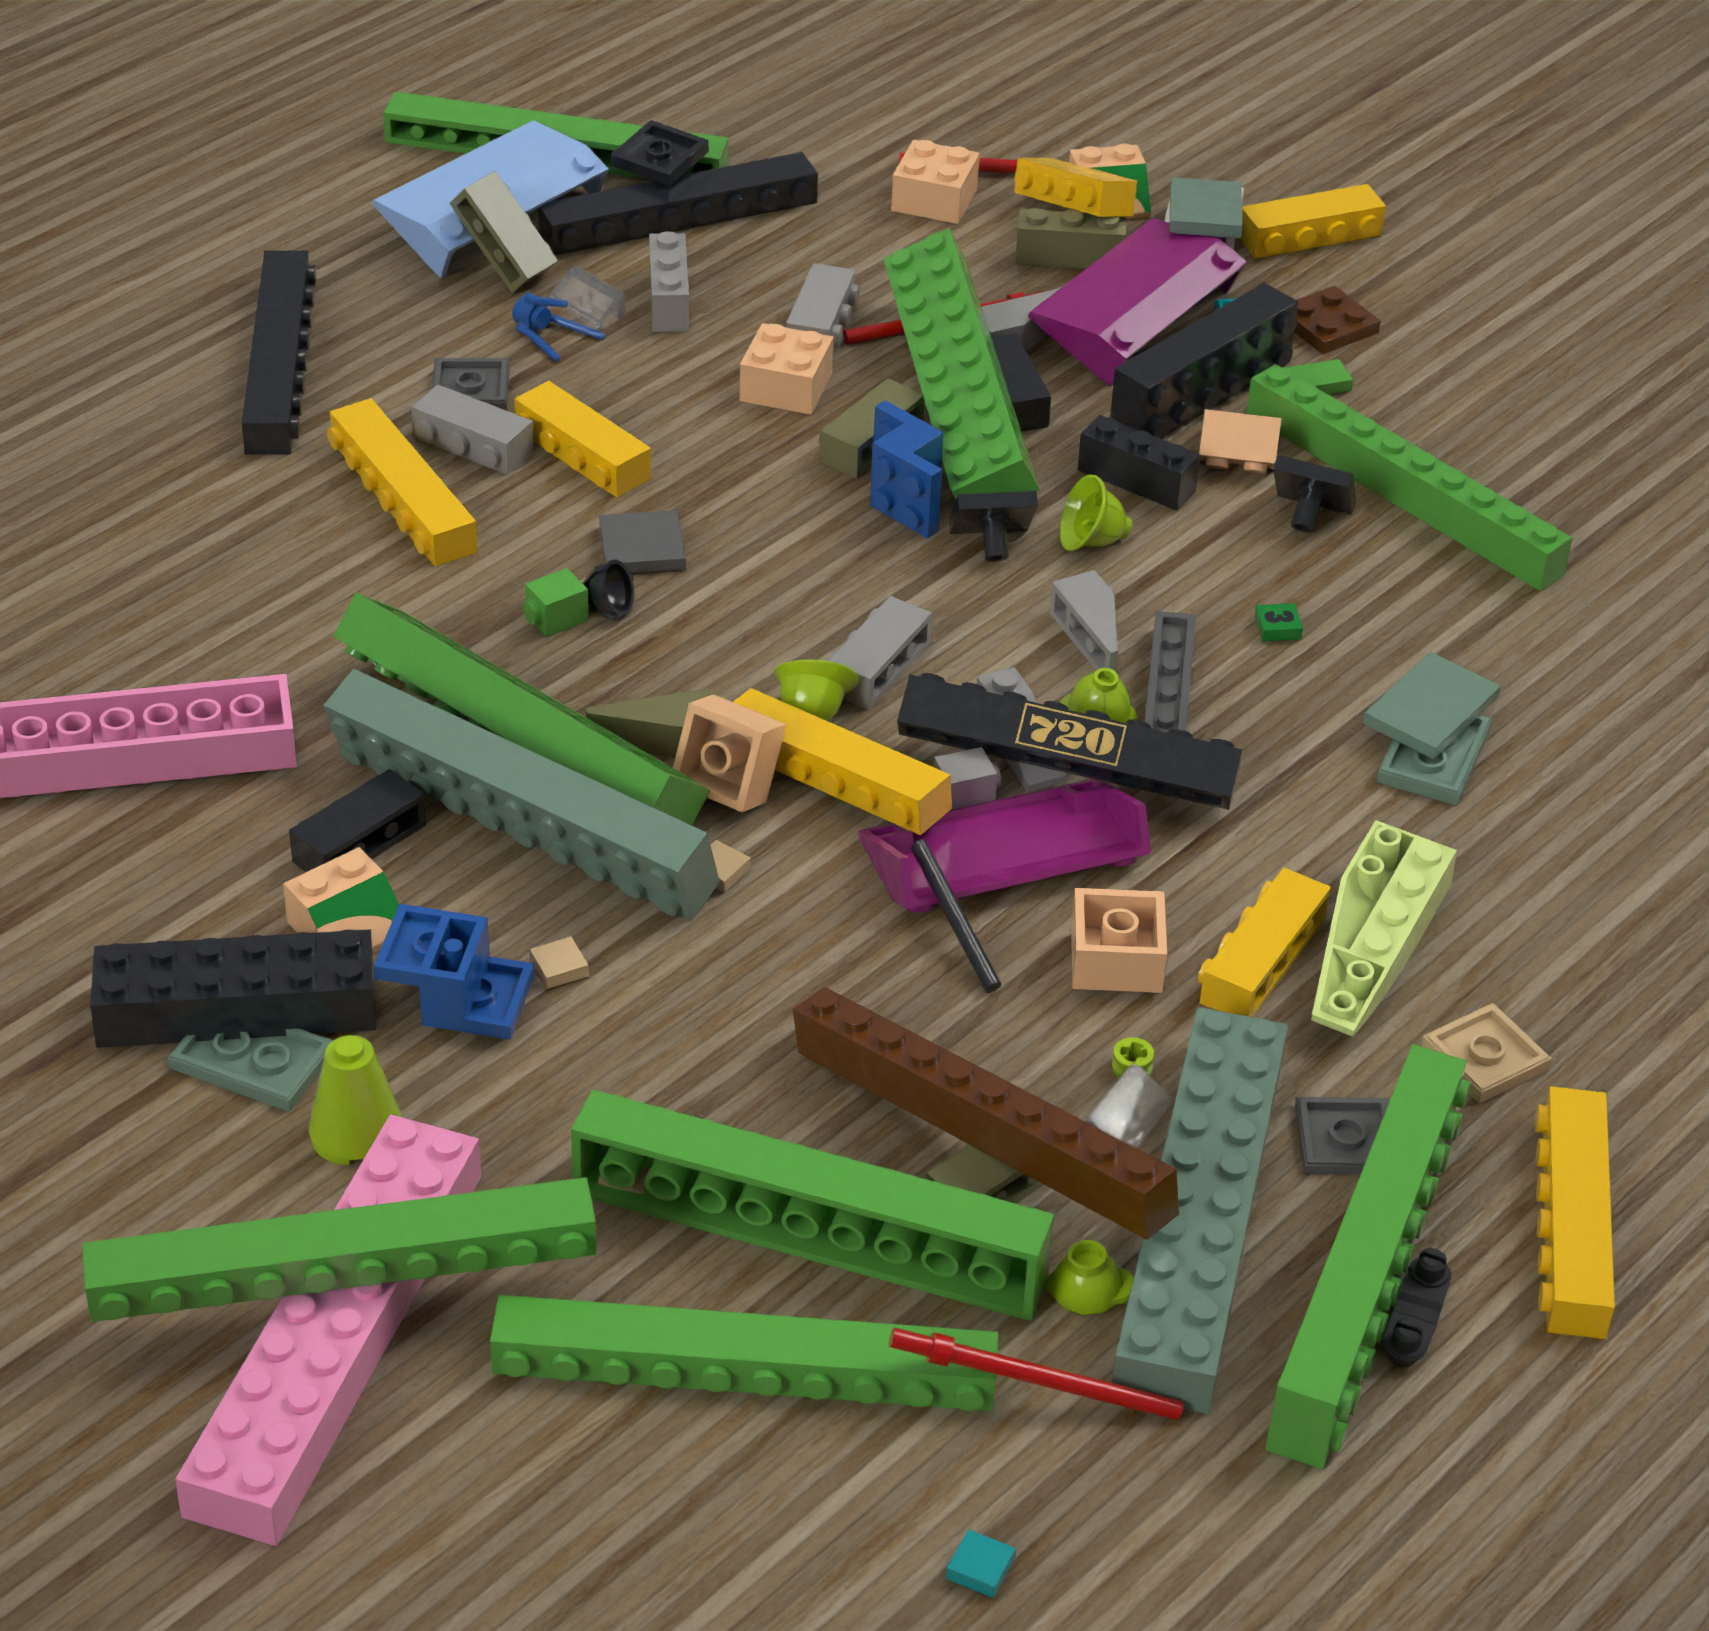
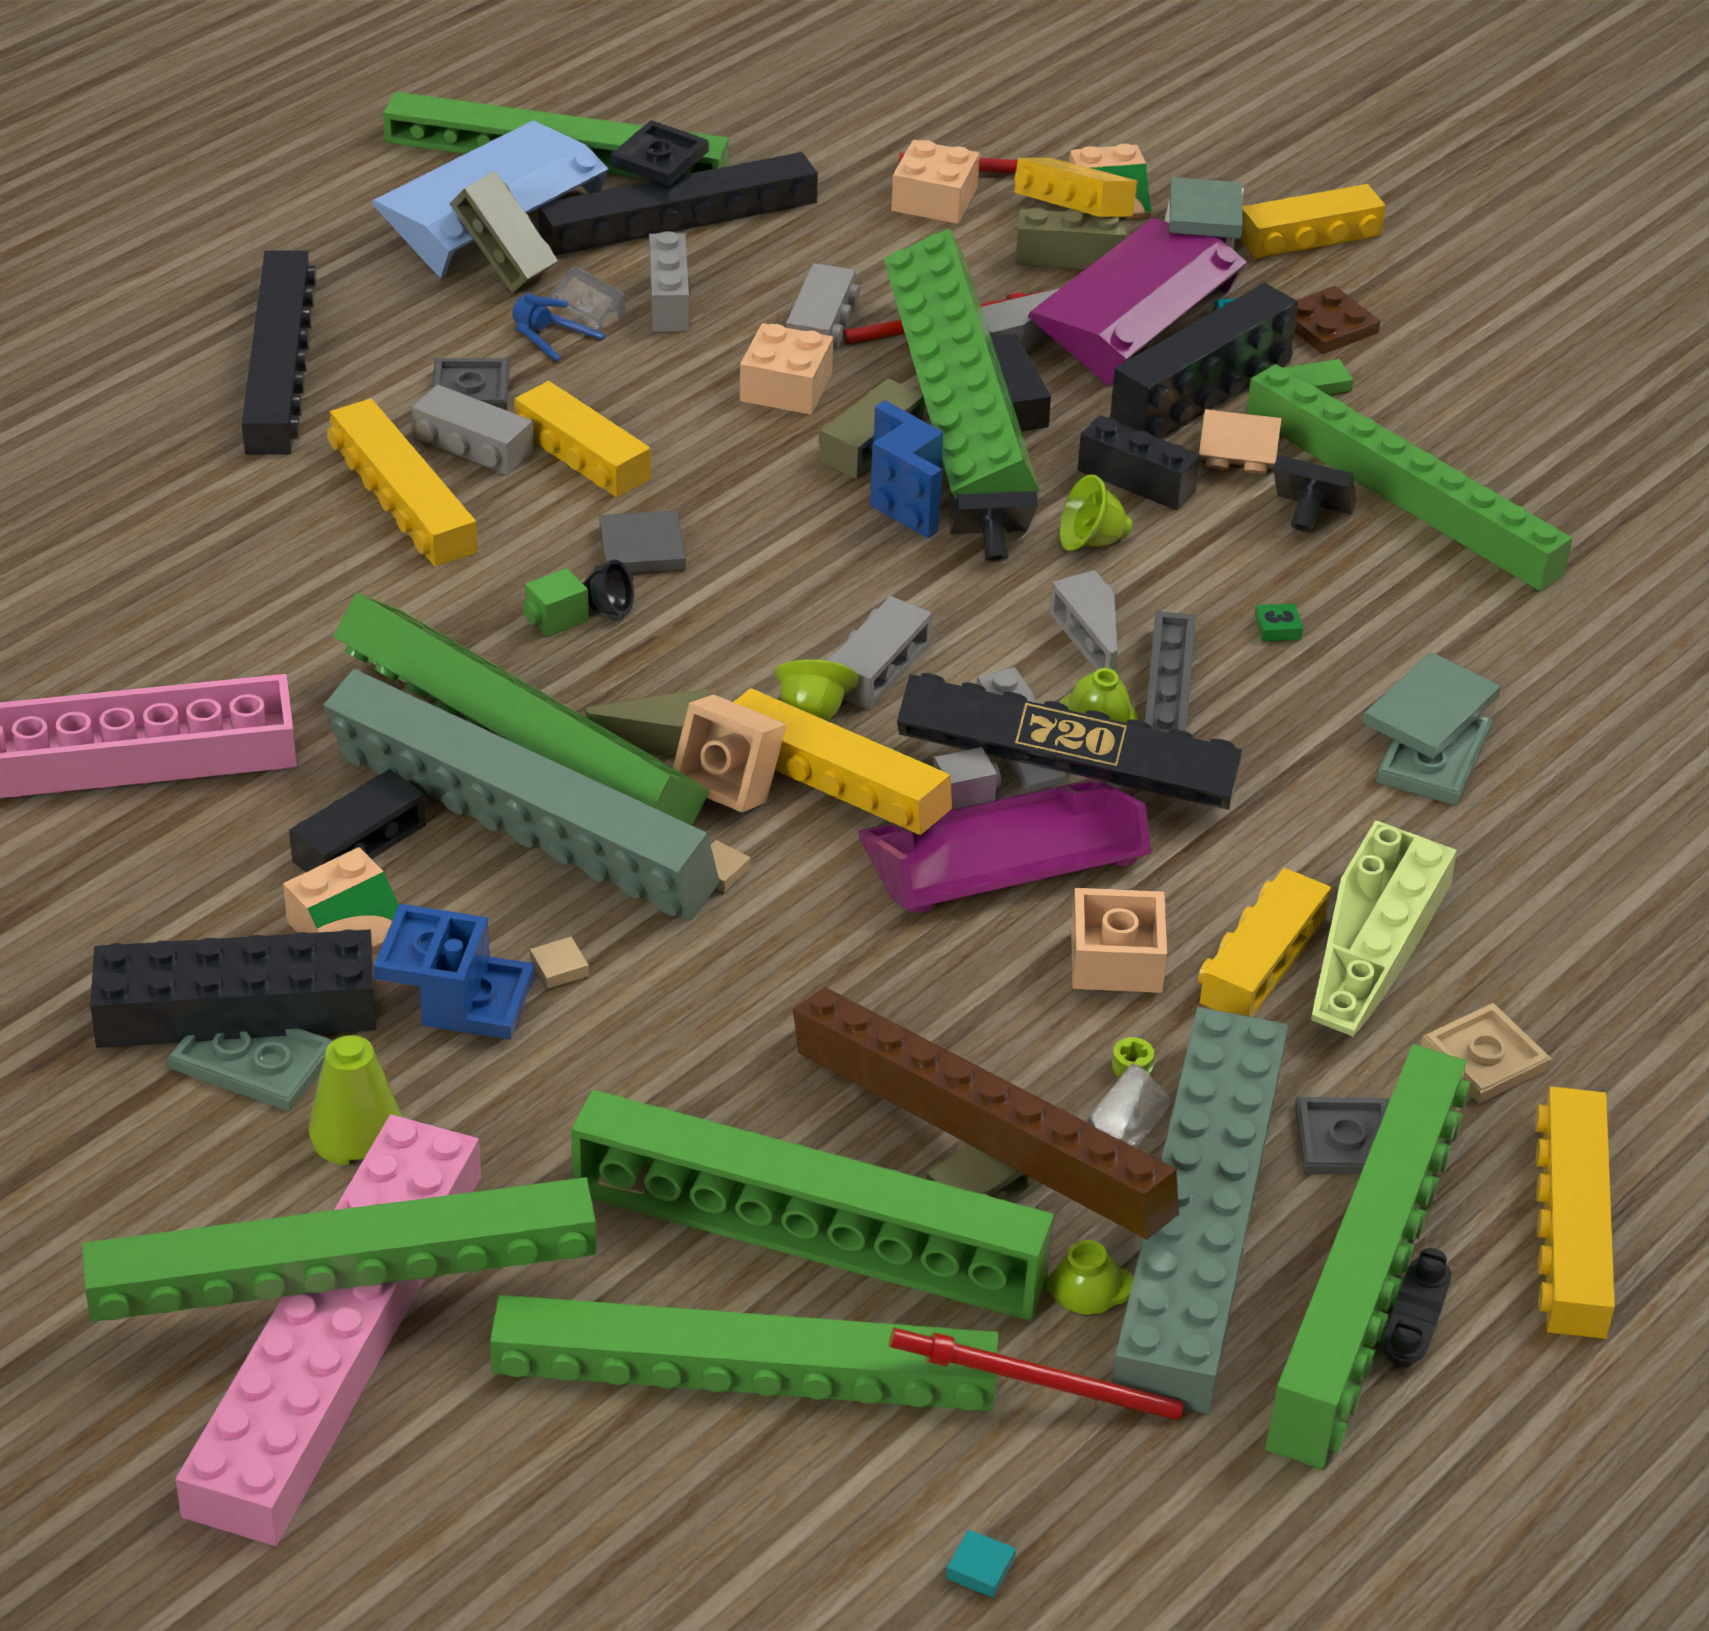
(956, 916): black bar -> none

